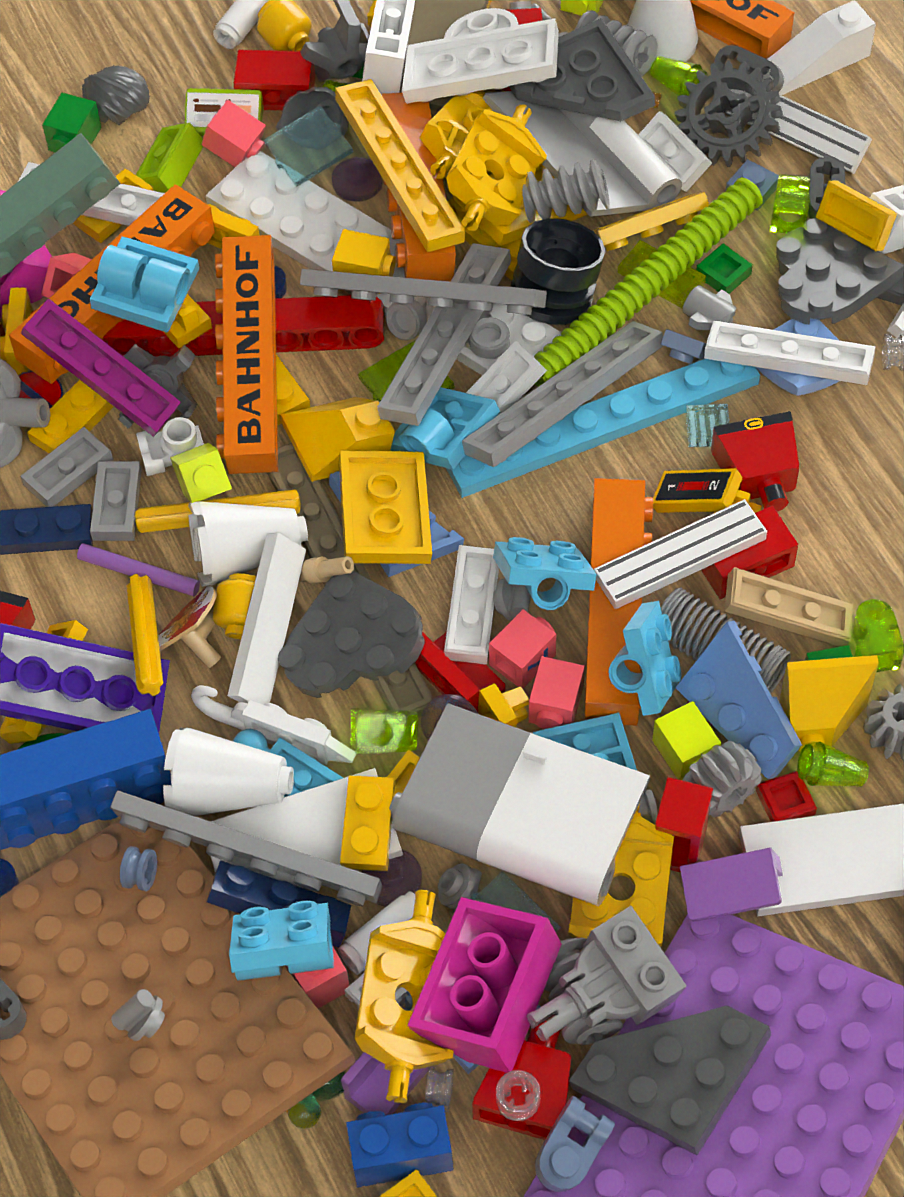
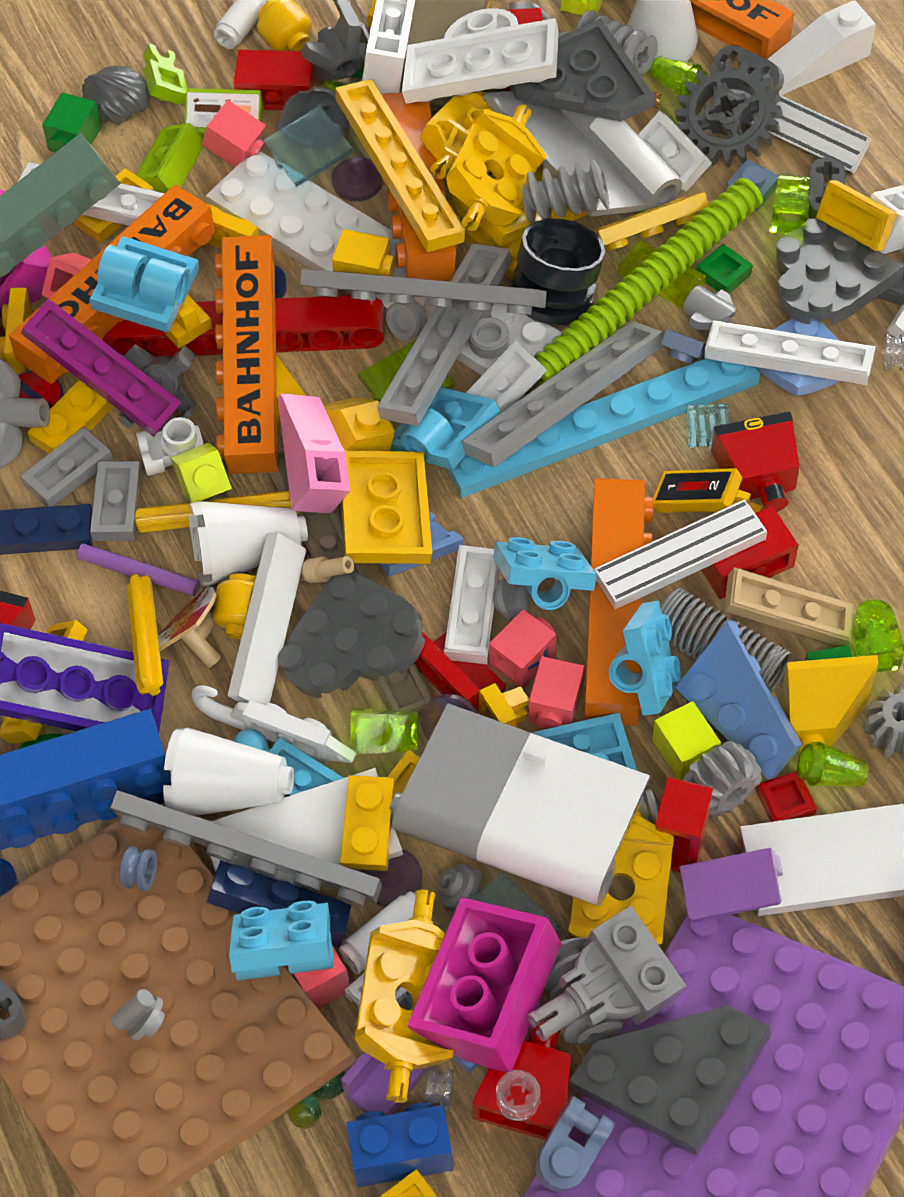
(162, 78): none -> lime plate
(312, 455): none -> bright pink slope

